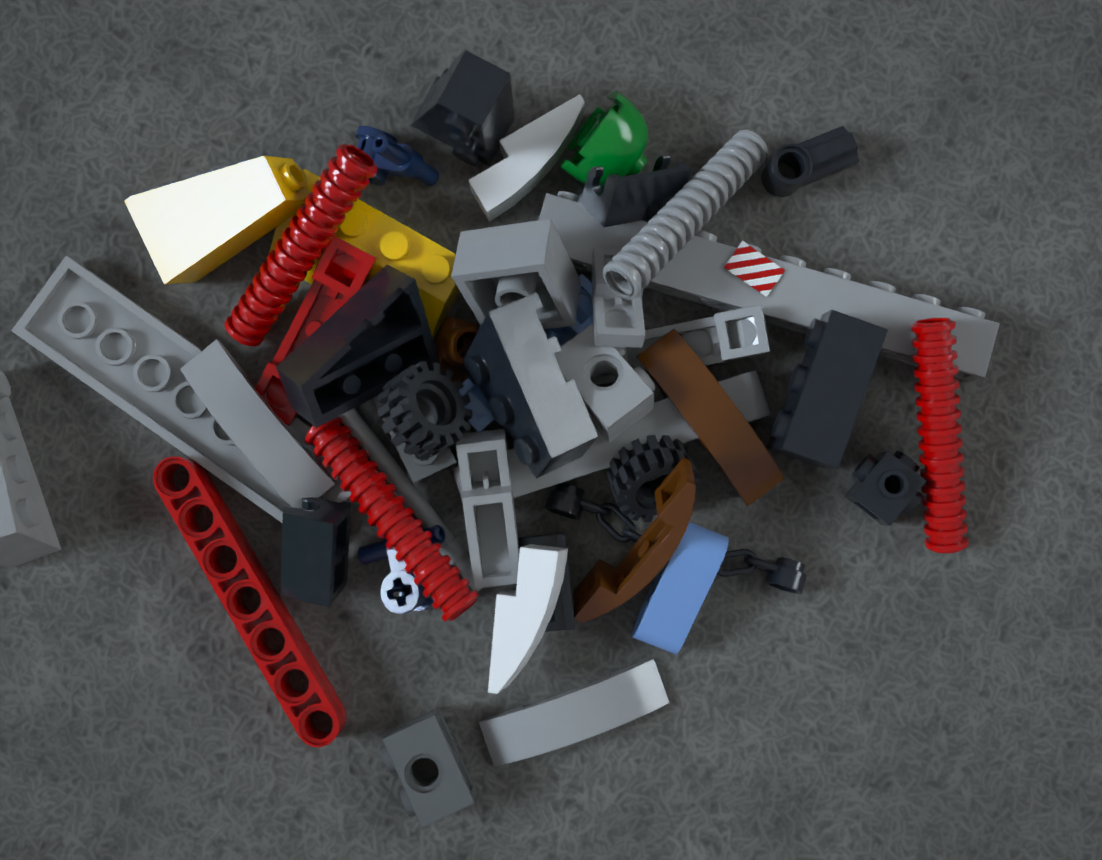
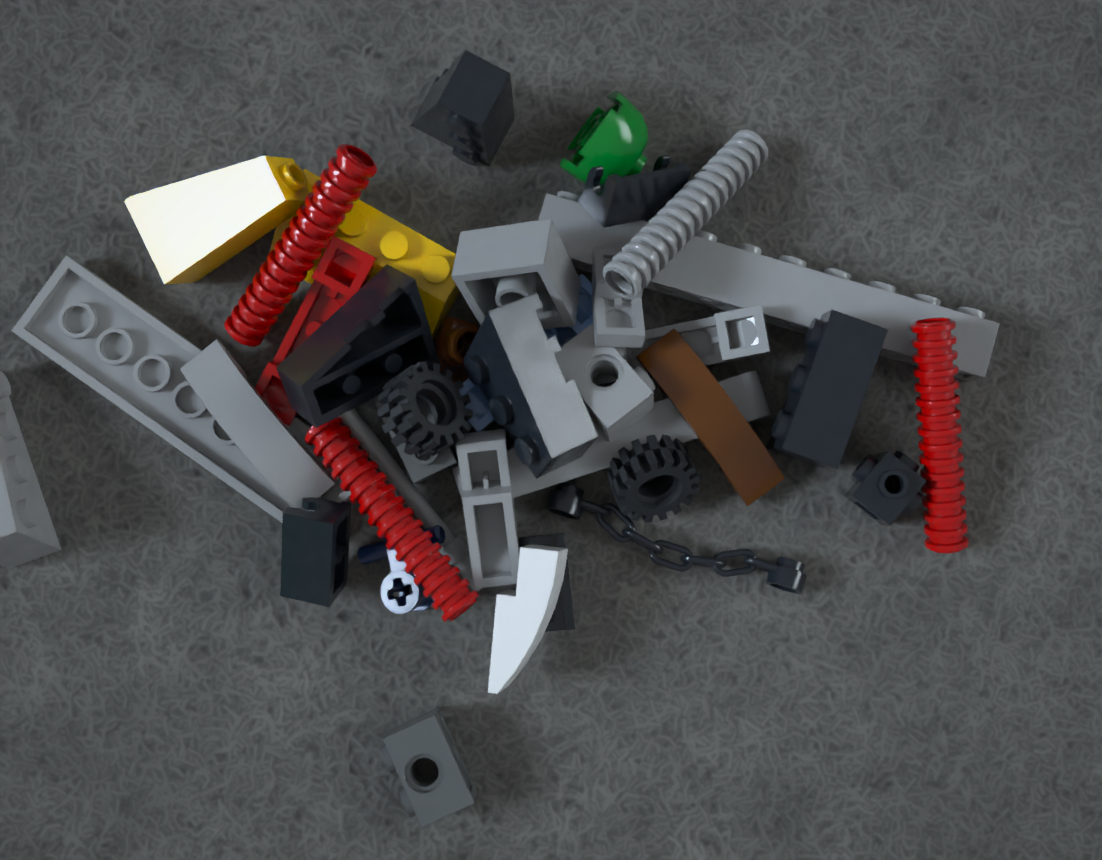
(229, 588): red beam -> none
(393, 157): dark blue piece -> none
(527, 158): white slope -> none
(574, 714): light grey slope -> none
(611, 586): reddish brown slope -> none
(680, 589): medium blue beam -> none
(754, 268): sticker -> none
(810, 161): black piece -> none

